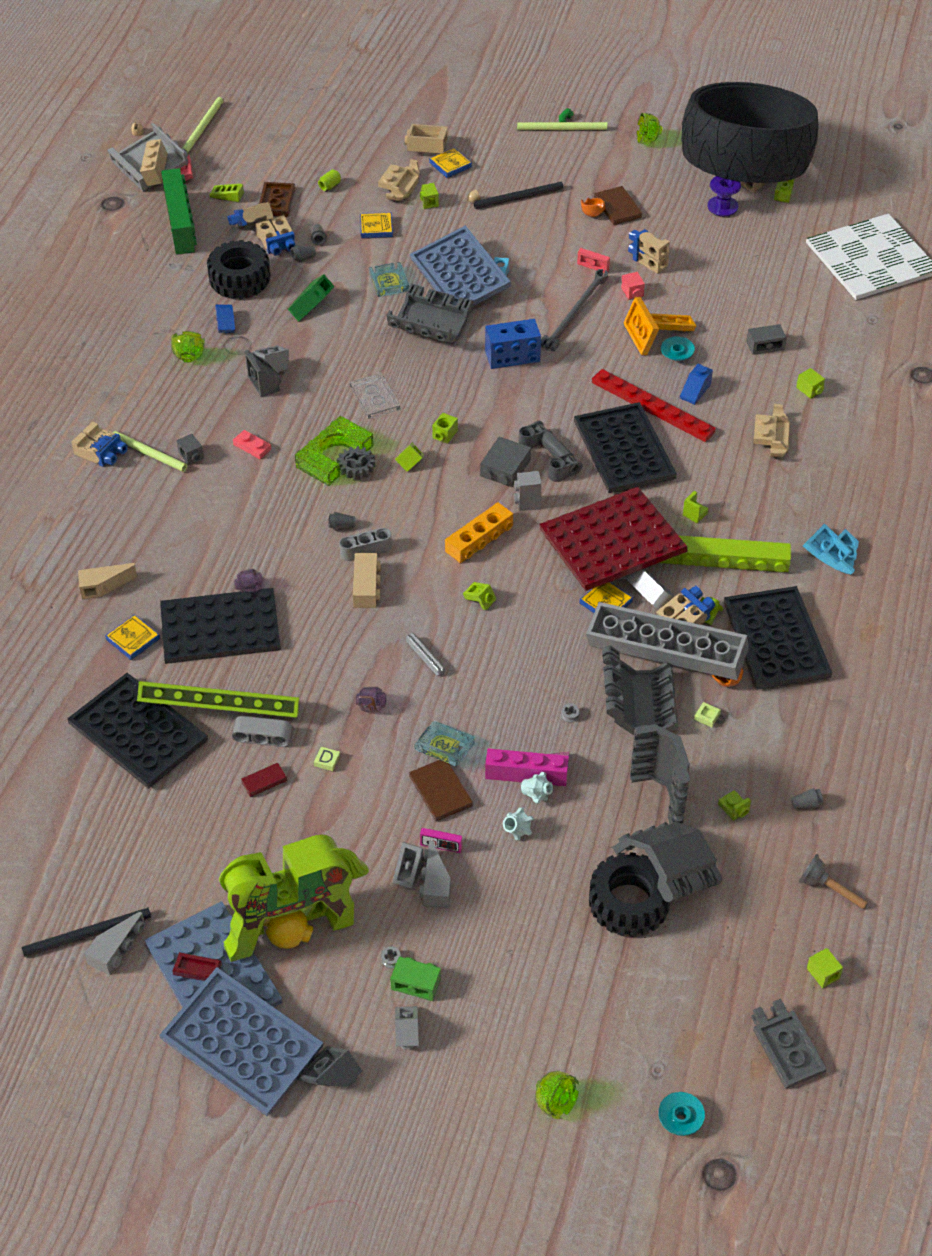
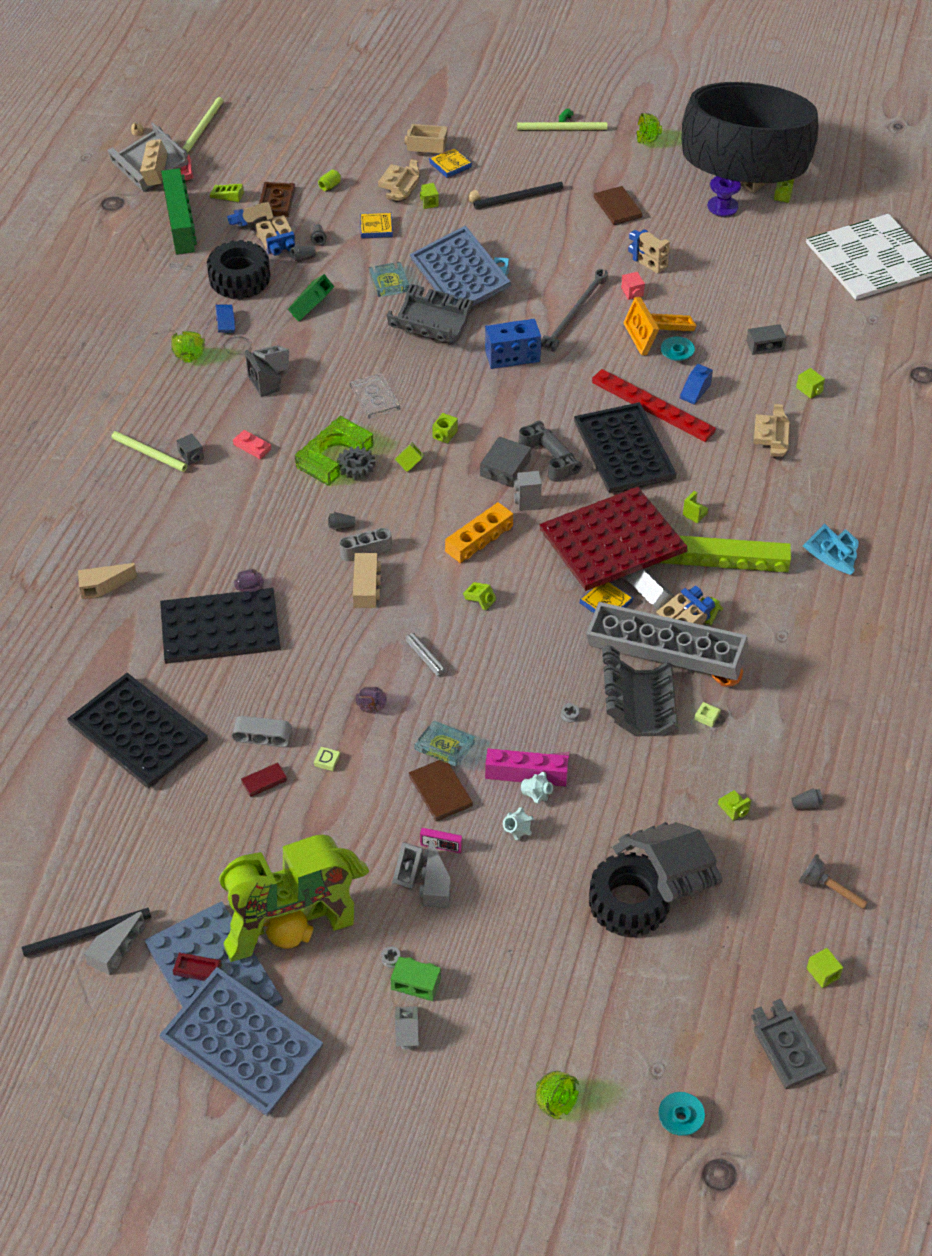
(98, 445): hips -> none
(132, 637): yellow tile -> none
(218, 699): lime brick -> none
(332, 1068): dark grey slope -> none
(593, 207): orange hair -> none
(593, 260): coral plate -> none
(662, 757): dark grey hinge -> none
(779, 637): black plate -> none

